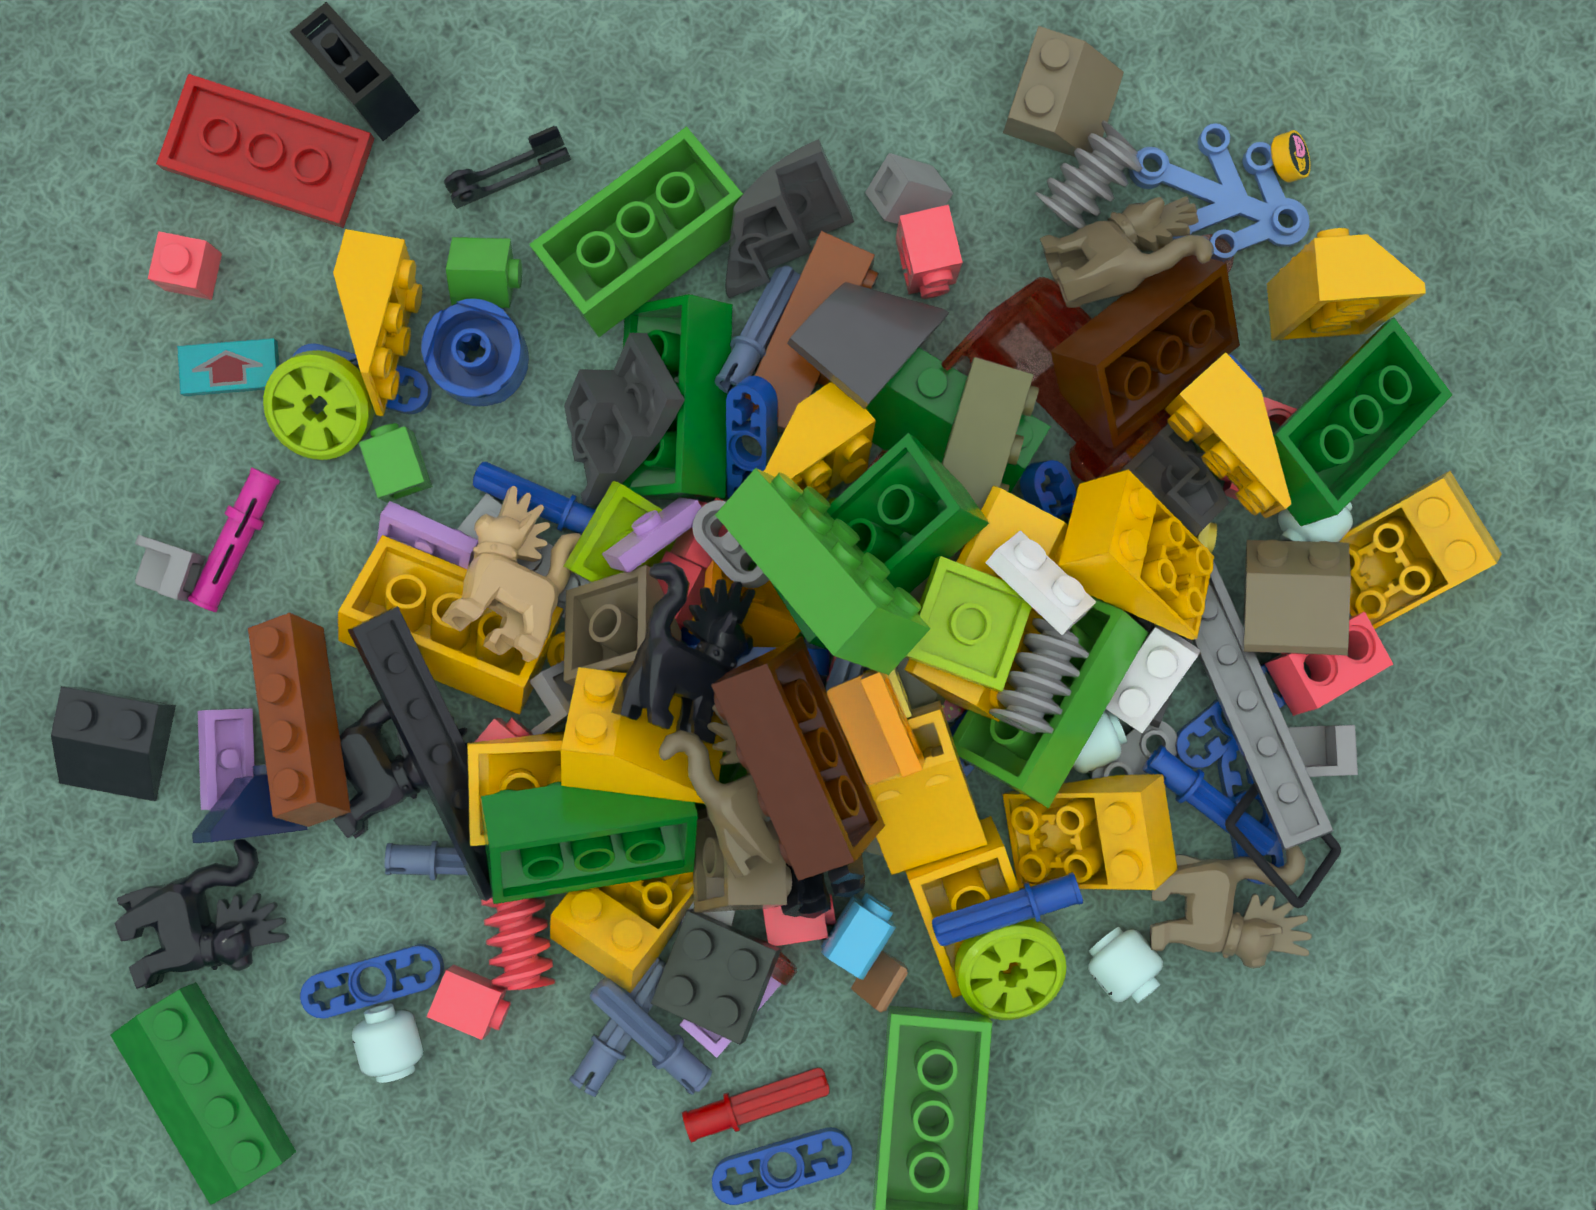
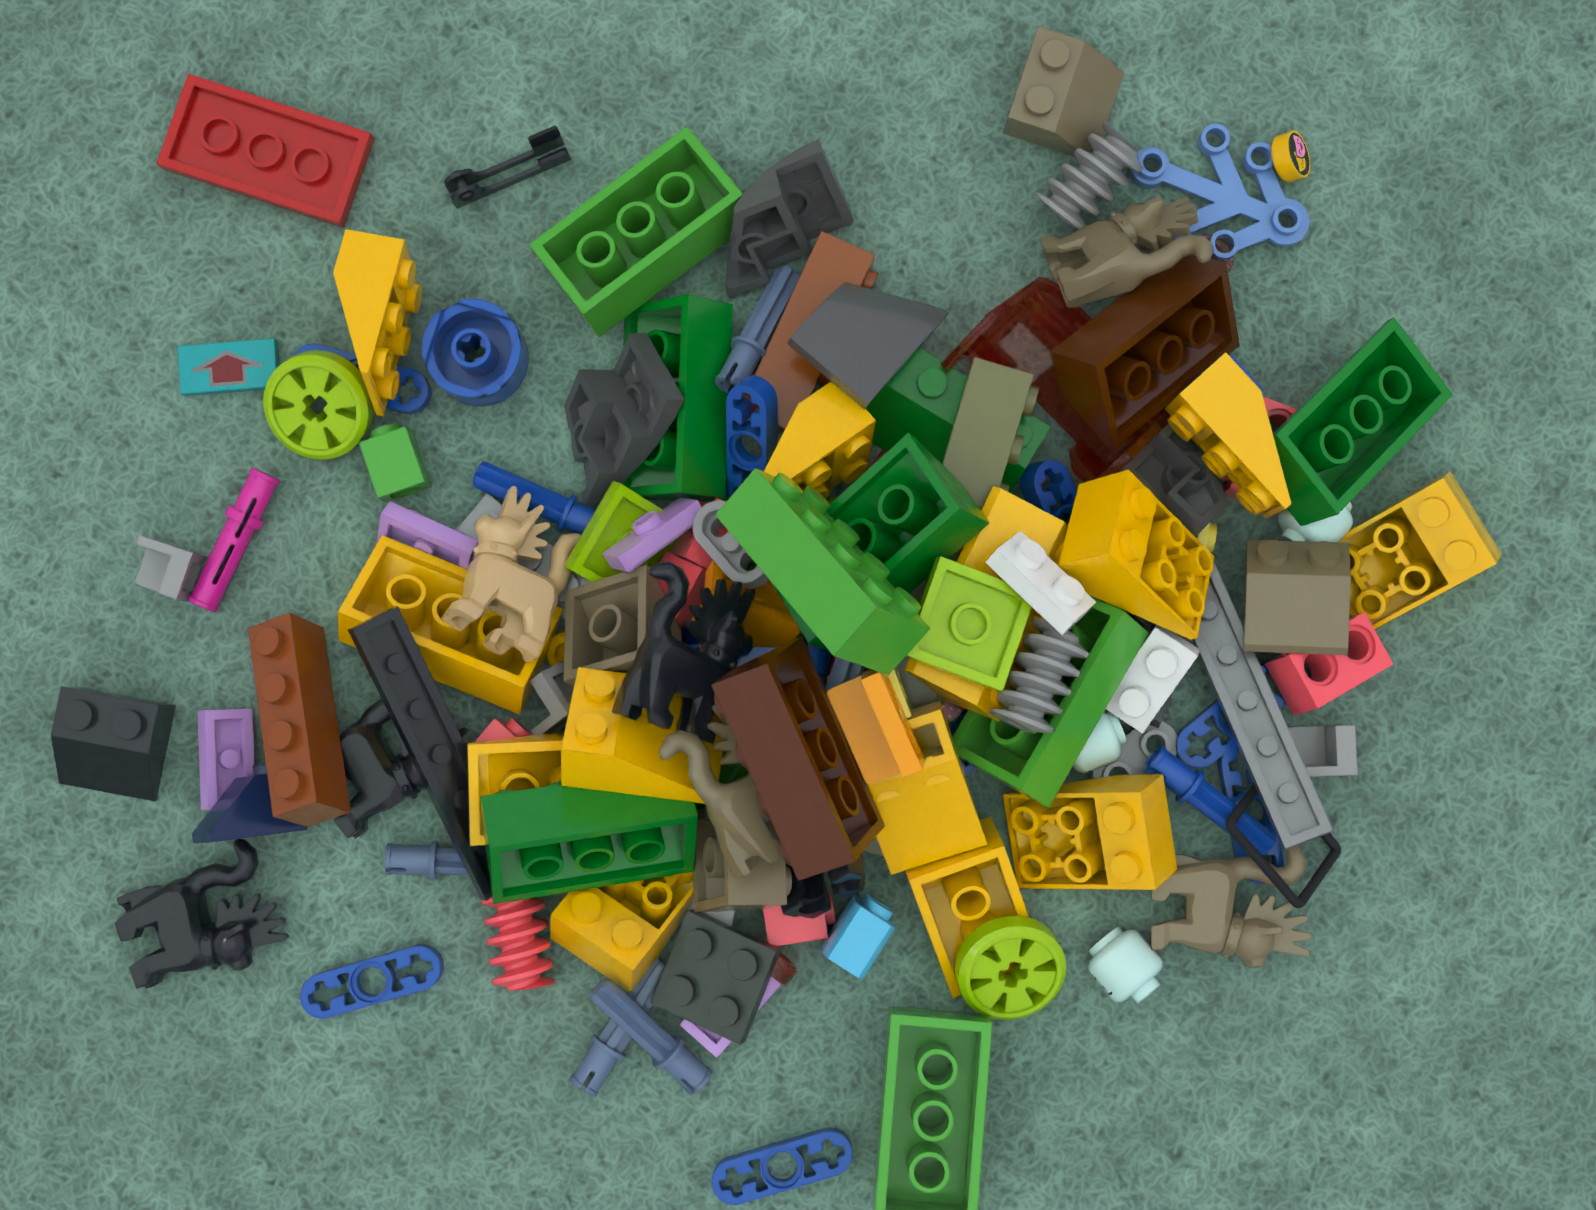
(184, 265): coral brick -> none
(203, 1093): green slope -> none
(355, 71): black slope -> none
(387, 1043): light aqua head -> none
(469, 1003): coral brick -> none
(482, 270): bright green brick -> none
(755, 1104): red axle -> none
(881, 981): medium nougat slope -> none
(906, 188): light grey panel -> none
(929, 251): coral brick -> none
(1007, 910): blue axle -> none
(1339, 288): yellow slope -> none

